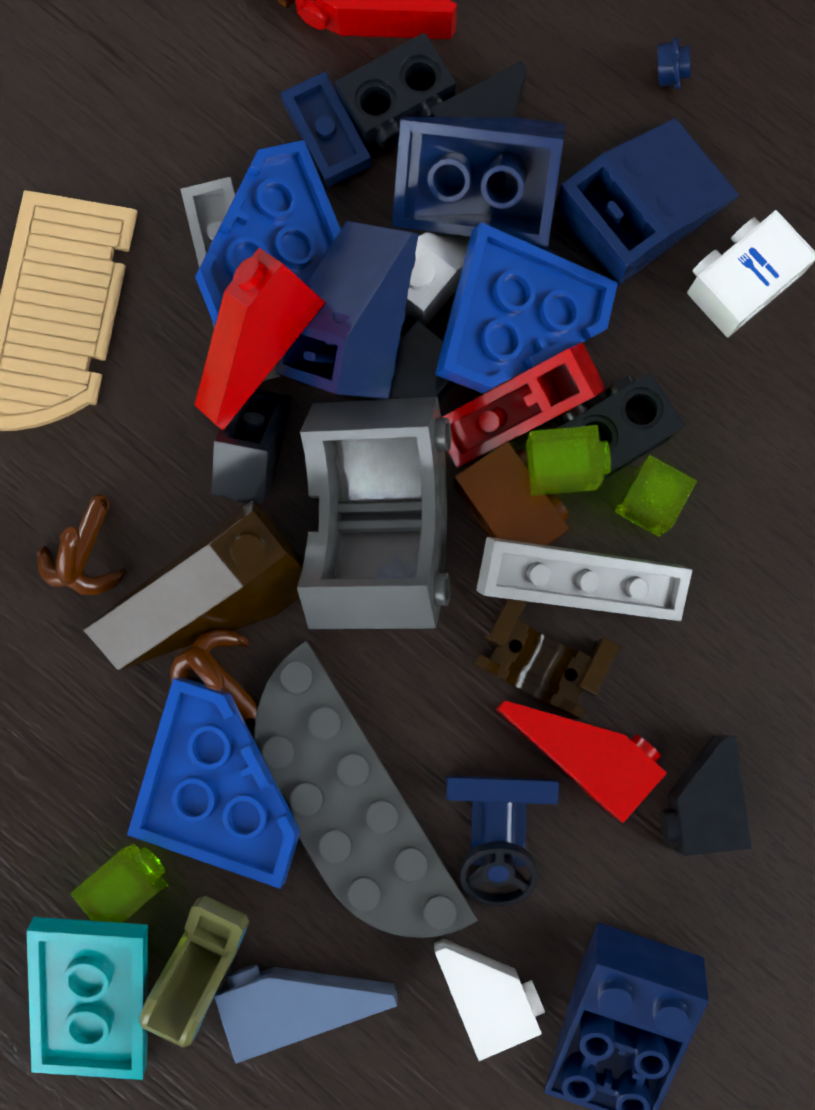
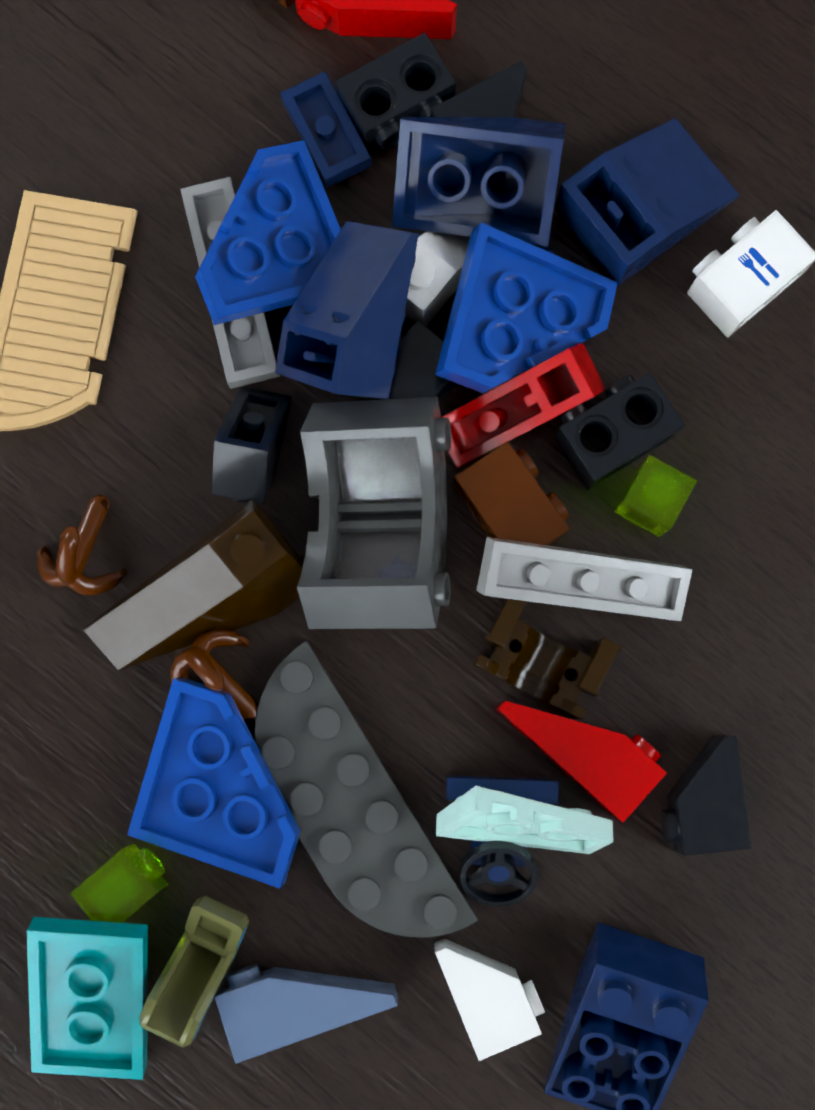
(254, 328): red slope -> none
(500, 816): none -> light aqua wing
(566, 460): clear neon green brick -> none
(673, 63): dark blue plate -> none

